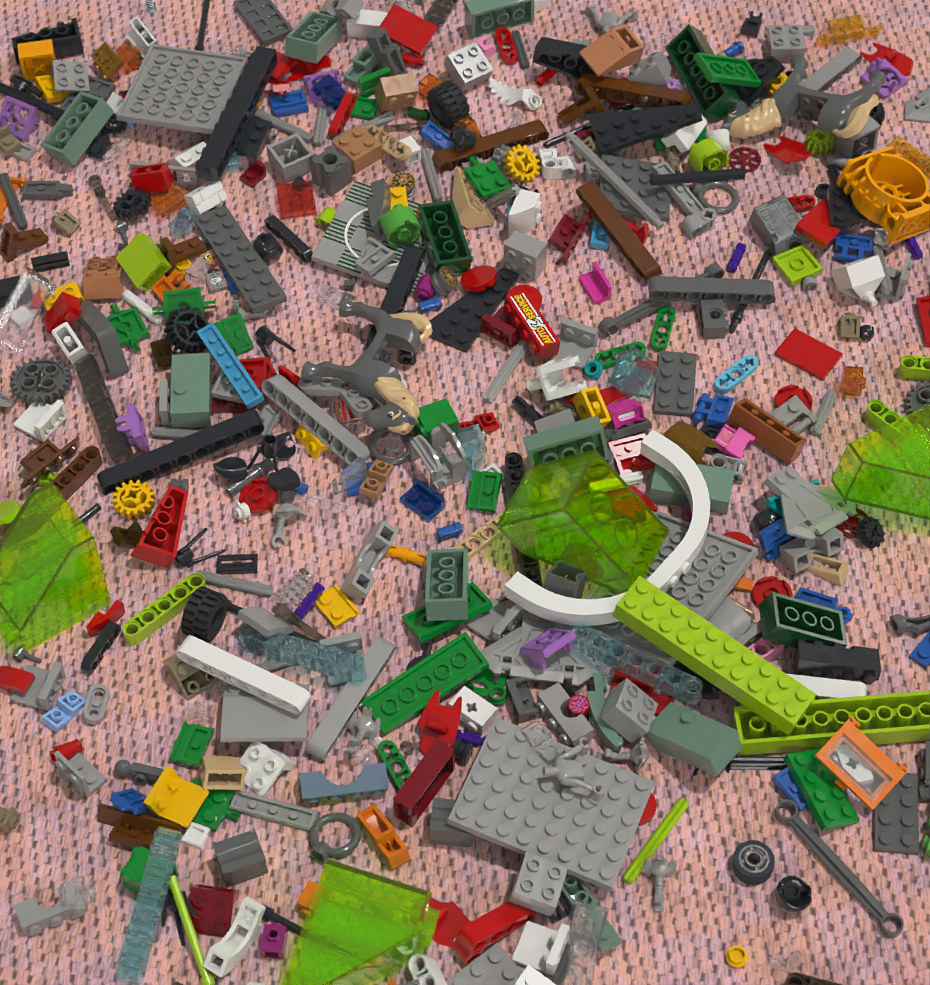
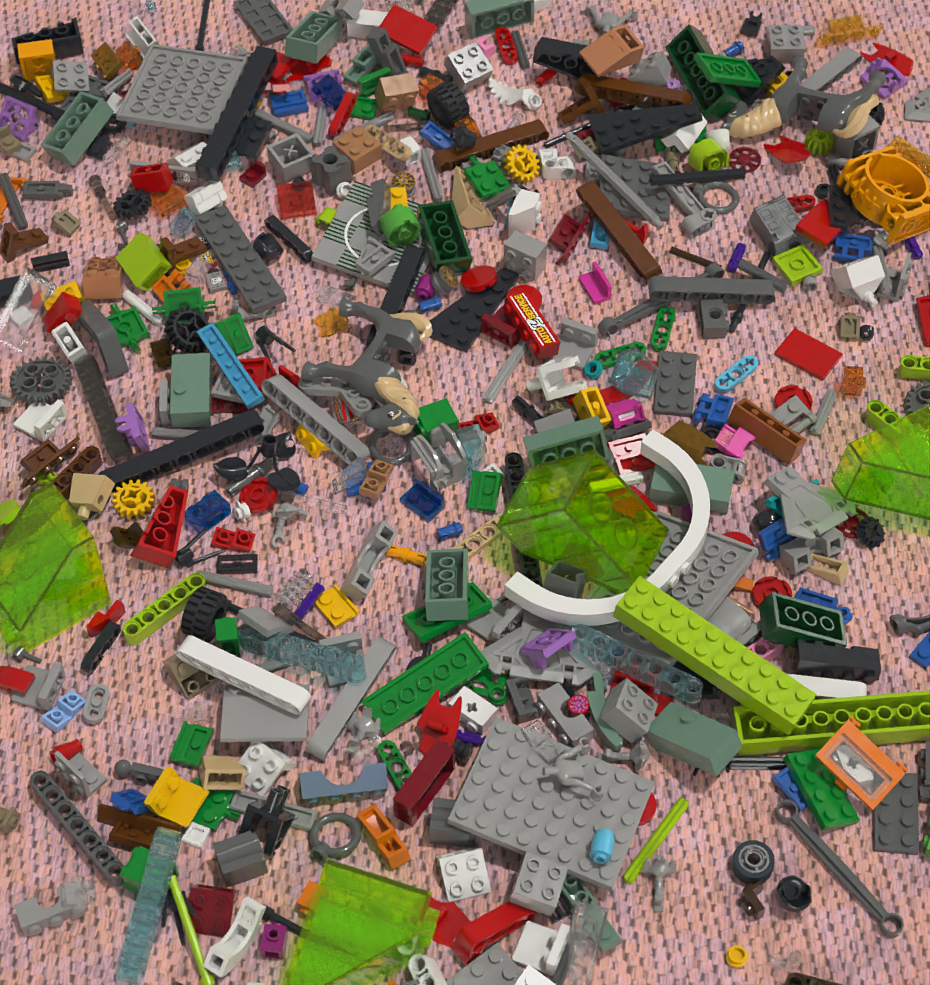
(73, 820): none -> dark grey beam
(89, 493): none -> tan torso
(117, 82): none -> light grey axle
(209, 515): none -> clear blue brick
(227, 635): none -> green brick
(237, 541): none -> red slope
(272, 809): none -> black piece
(331, 322): none -> clear yellow plate
(343, 189): none -> white plate
(424, 71): none -> black pin
(464, 873): none -> white bracket
(602, 846): none -> medium azure brick
(691, 257): none -> dark brown bar
(751, 903): none -> dark brown bracket
(759, 273): none -> dark grey axle

